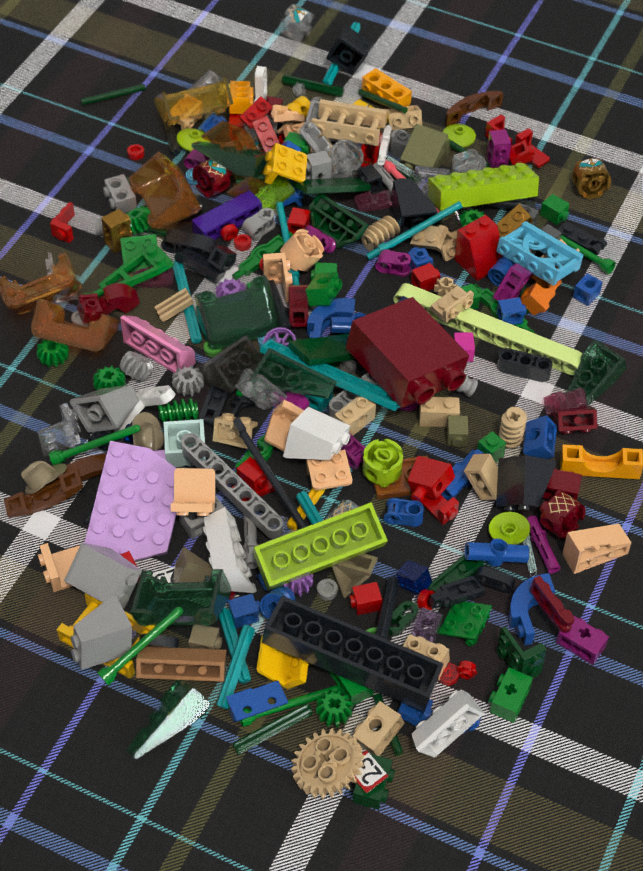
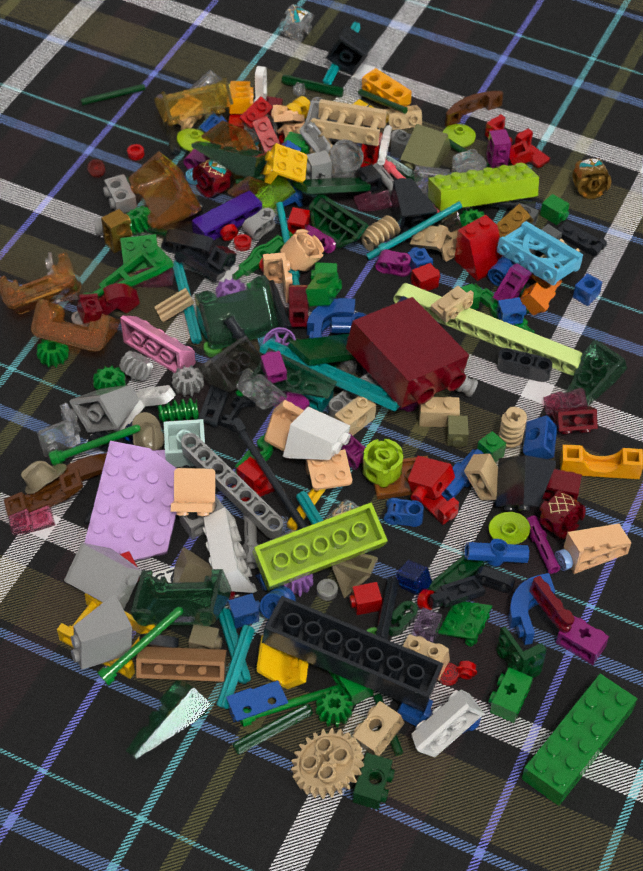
(28, 522): none -> clear pink slope
(56, 566): light nougat bracket -> none
(59, 224): red bracket -> none
(96, 168): none -> clear red tile
(225, 432): tan bracket -> none
(234, 327): none -> black pin
(273, 366): none -> magenta brick
(371, 774): sticker -> none
(444, 286): tan gear -> none
(466, 341): dark pink brick -> none
(530, 556): light aqua piece -> none
(564, 559): none -> light blue tile
(579, 739): none -> green brick
(606, 265): green piece -> none

